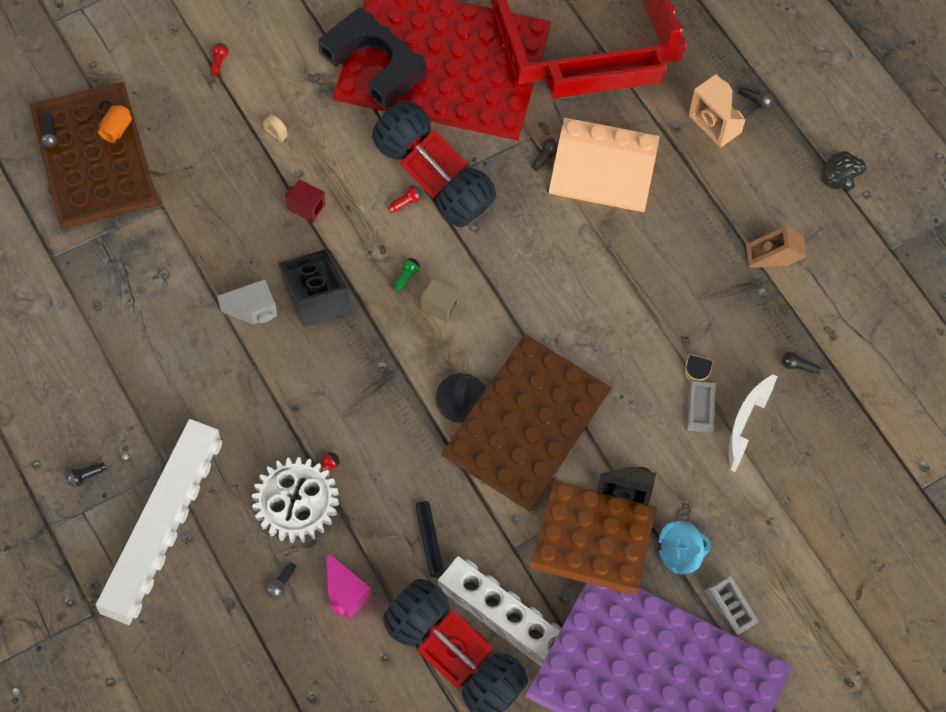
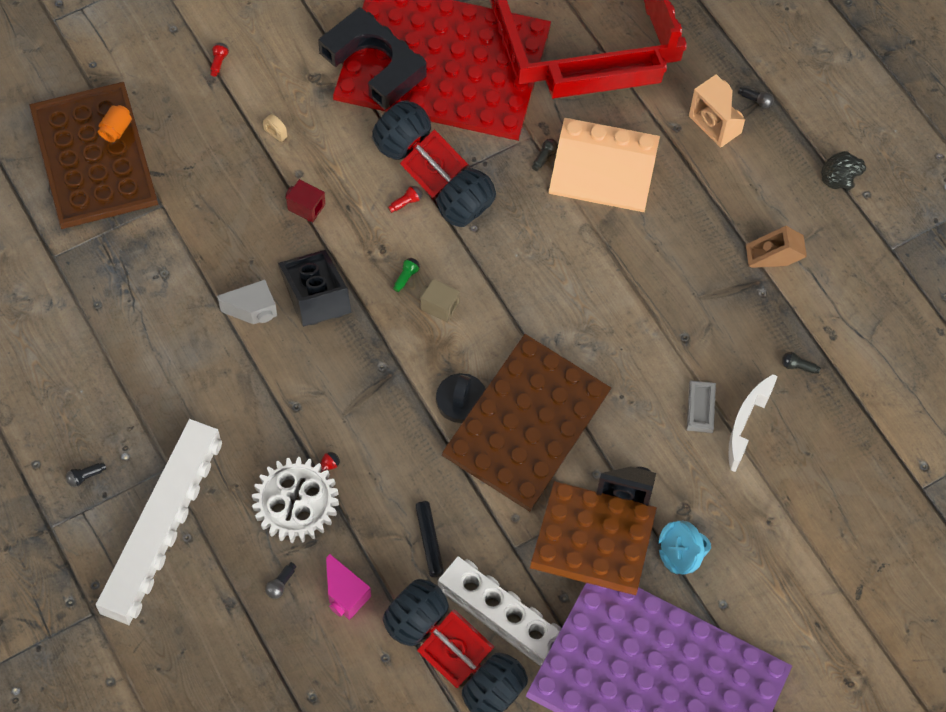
(49, 137): piece -> none
(698, 368): black tile -> none
(724, 611): light grey slope -> none

